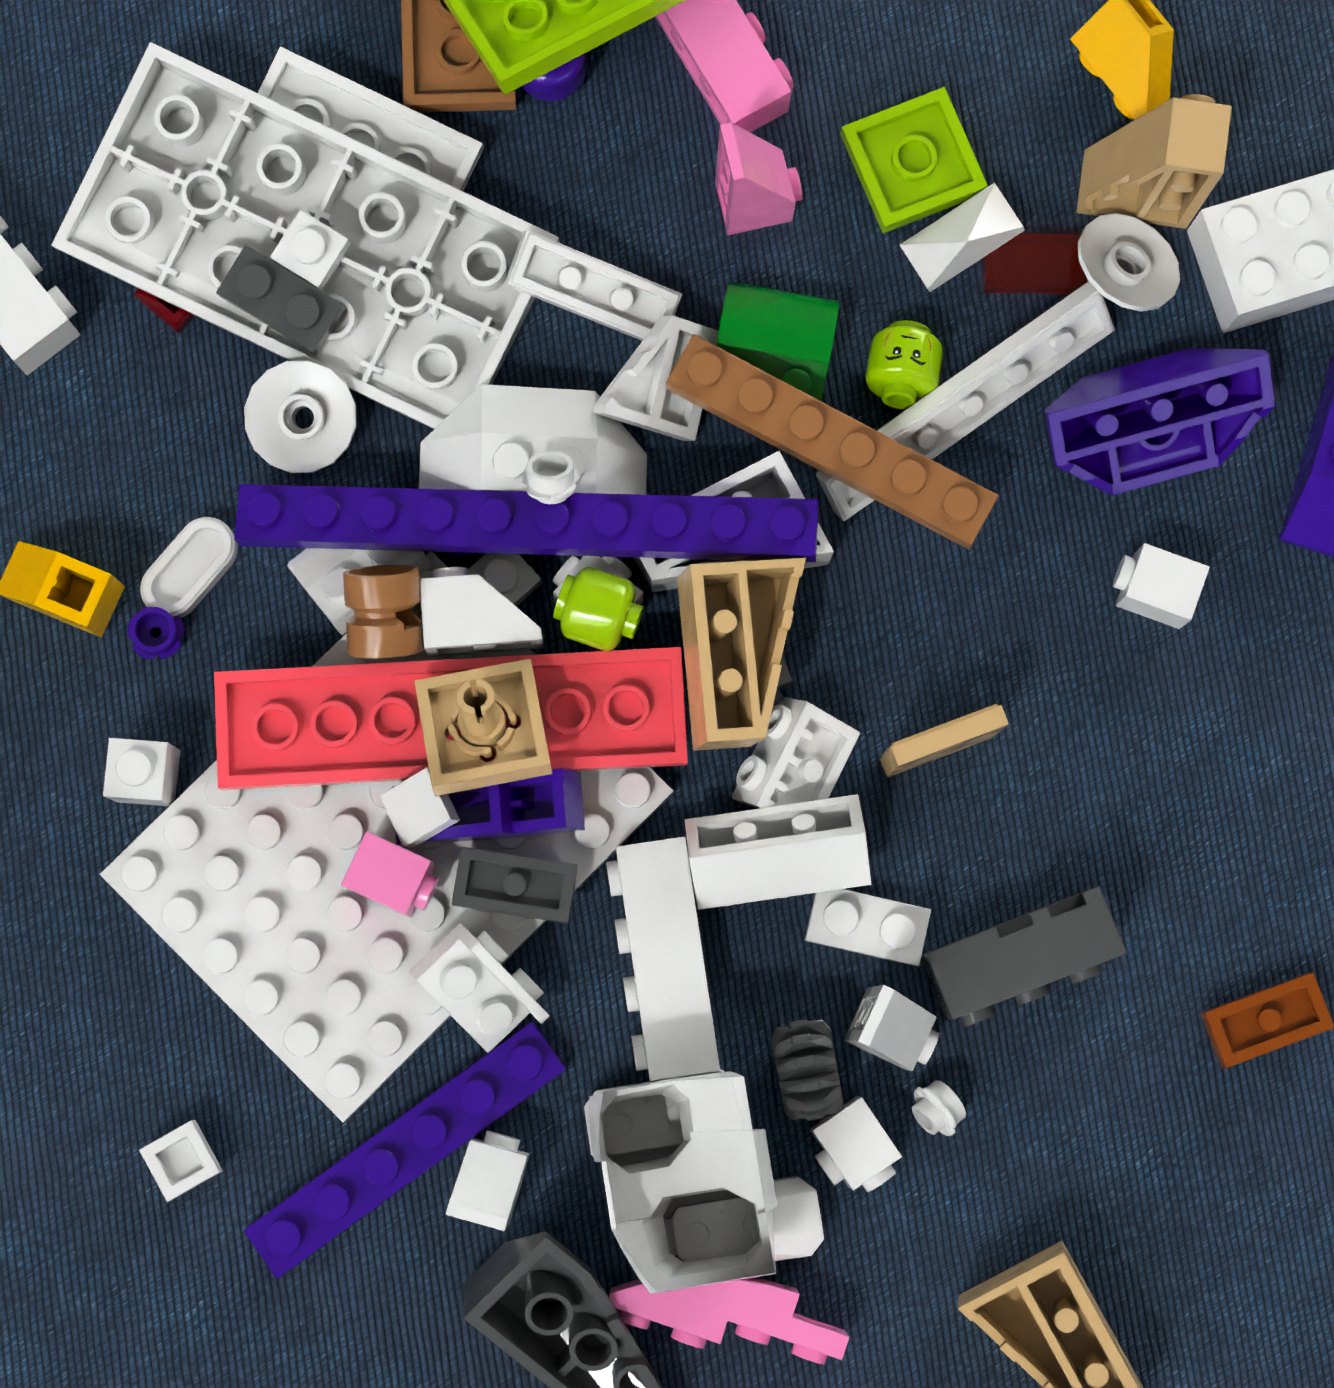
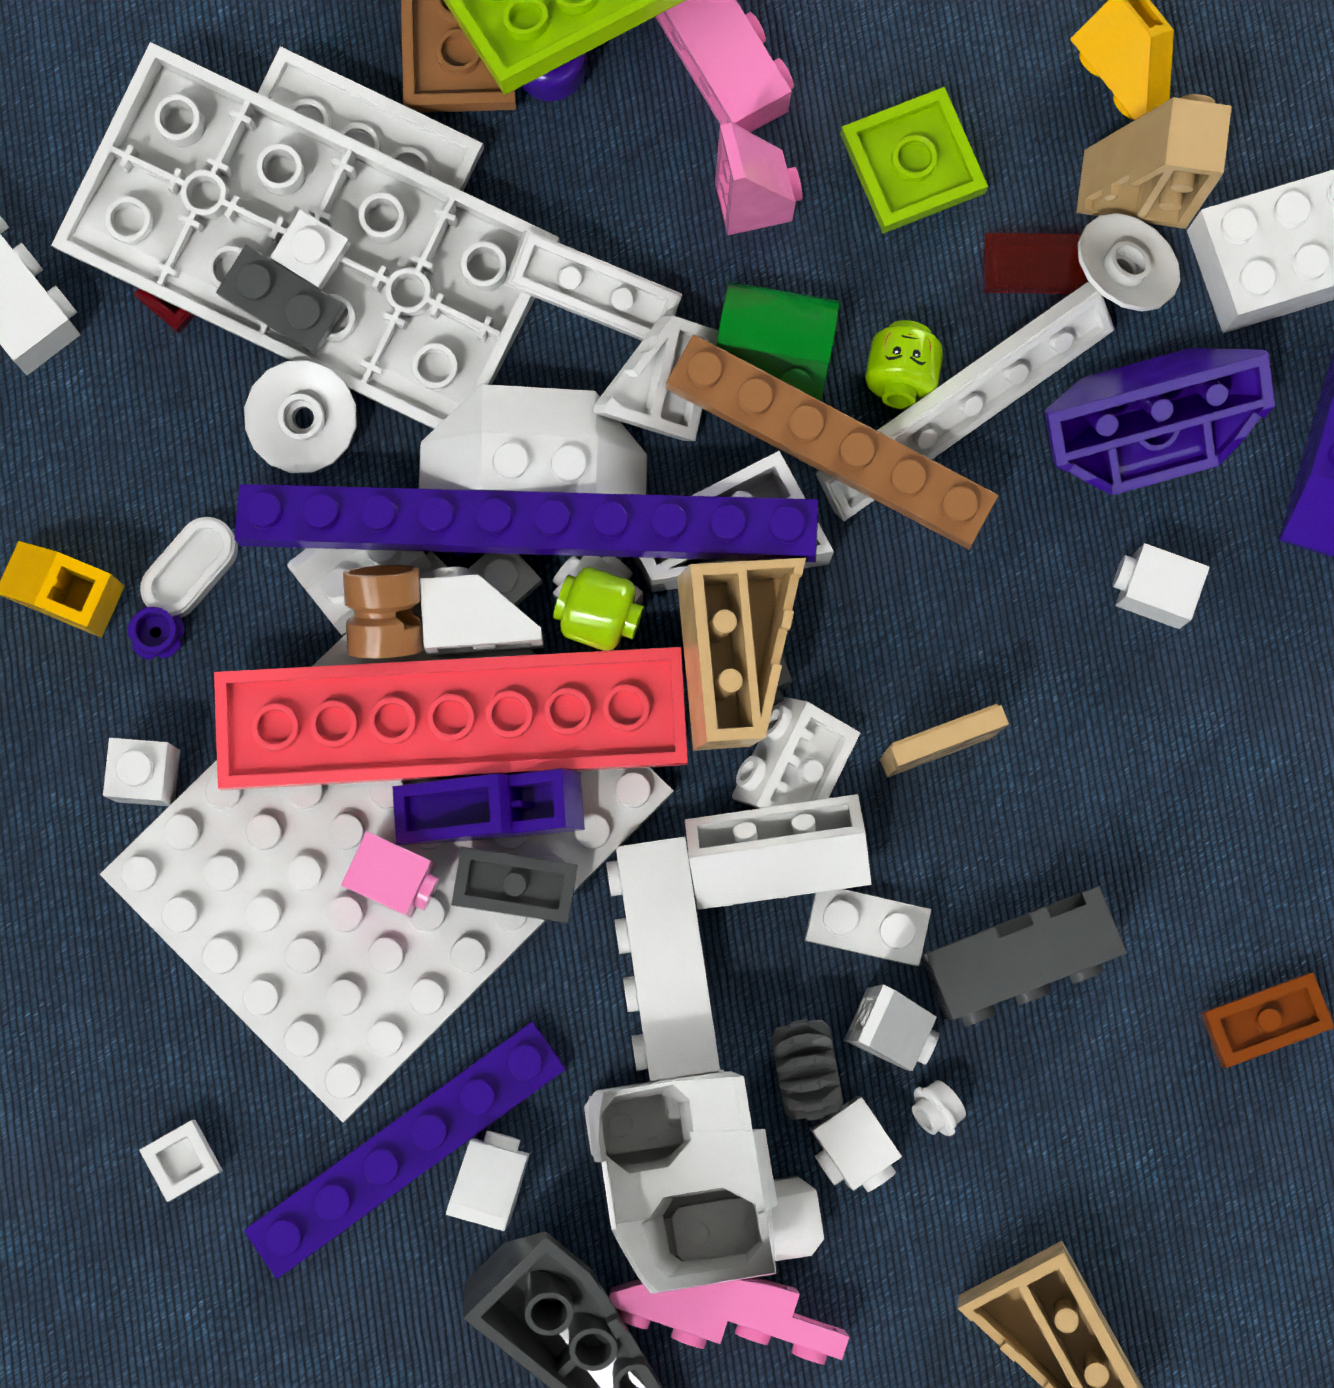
(417, 811): white tile -> none
(475, 988): white bracket -> none
(479, 706): tan plate -> none
(550, 477): white plate -> none
(962, 237): white slope -> none

